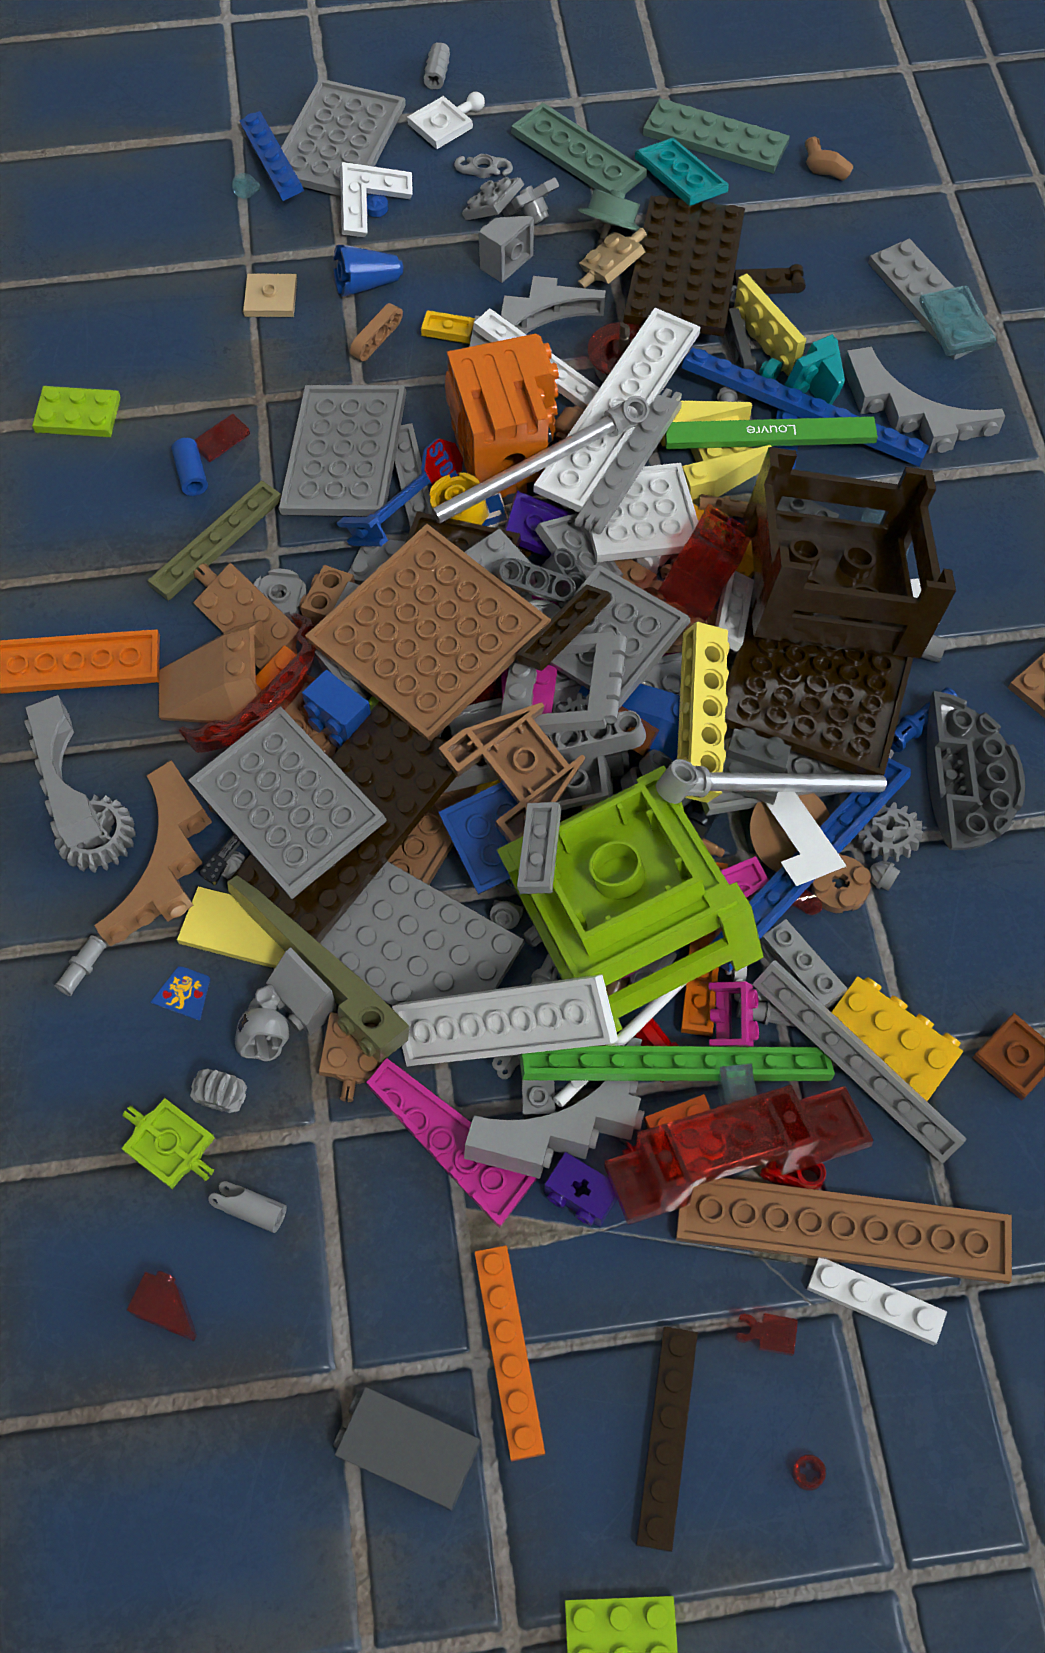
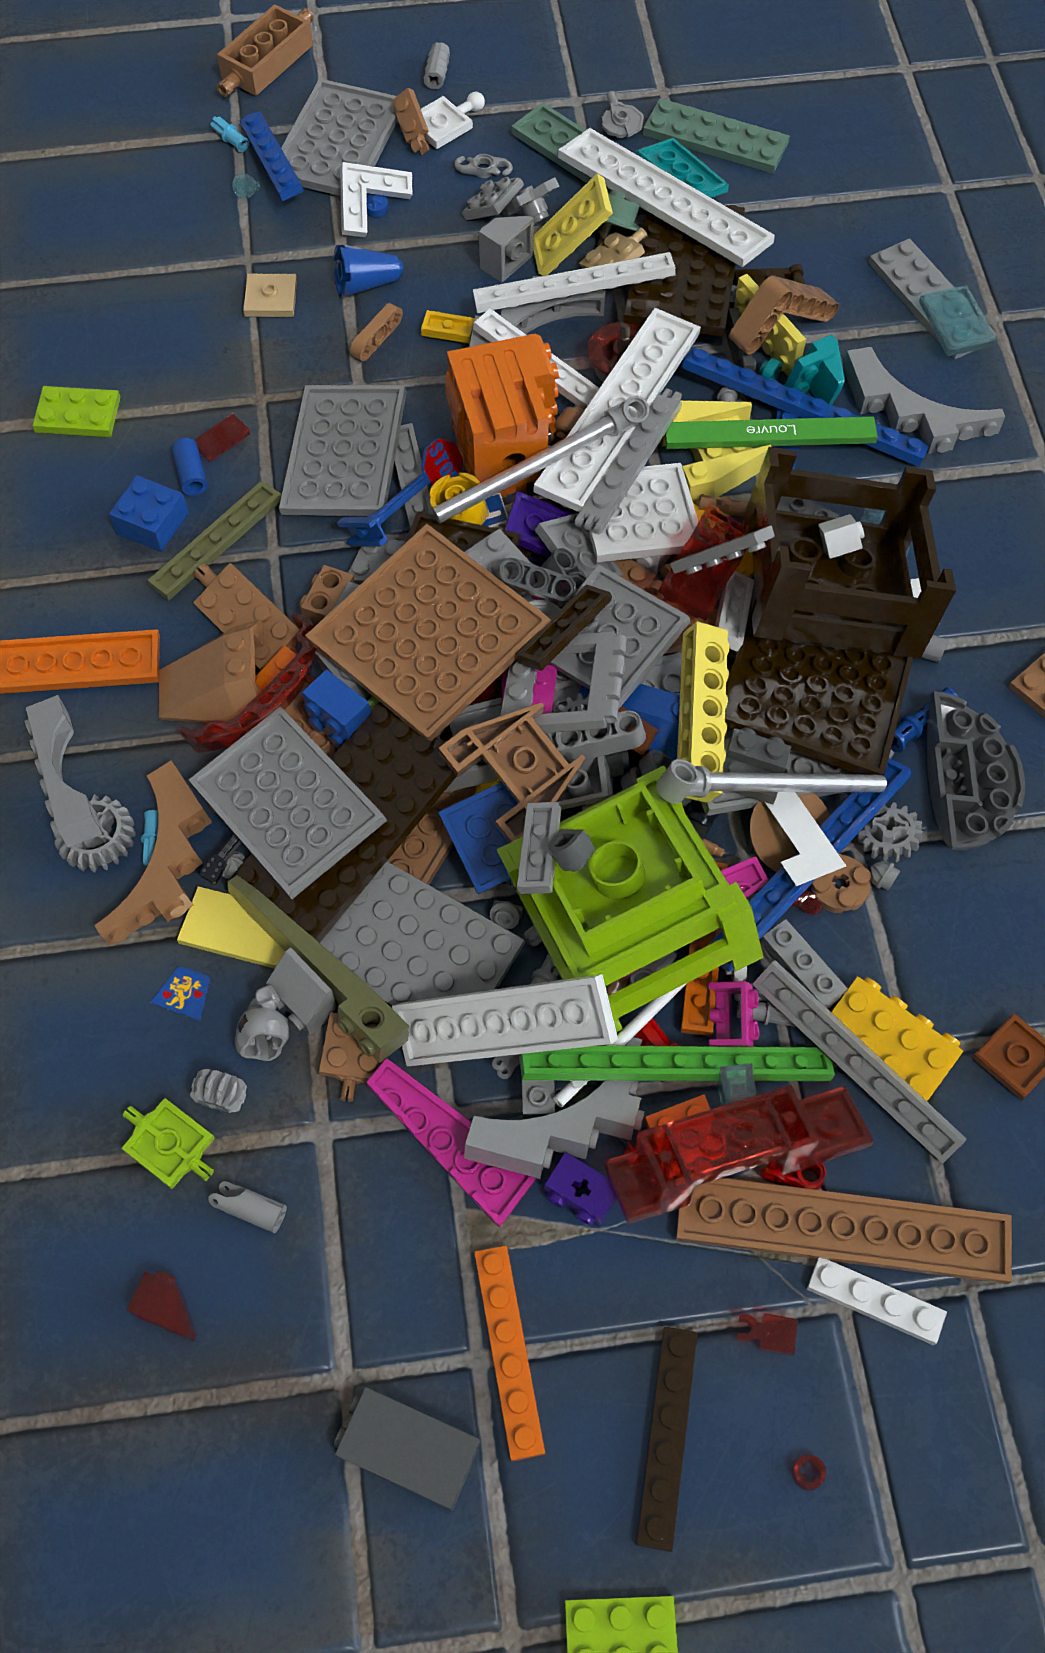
(80, 965): light grey pin -> none
(148, 513): none -> blue brick
(150, 835): none -> medium azure axle
(230, 134): none -> medium azure axle
(264, 50): none -> medium nougat brick
(285, 581): light grey plate -> none
(411, 120): none -> medium nougat plate
(571, 849): none -> dark grey plate
(572, 225): none -> light yellow plate
(574, 282): none -> white plate
(621, 119): none -> light grey piece
(667, 197): none -> white plate
(730, 549): none -> light grey plate
(770, 302): none -> medium nougat beam
(826, 161): medium nougat arm -> none
(841, 535): none -> white brick

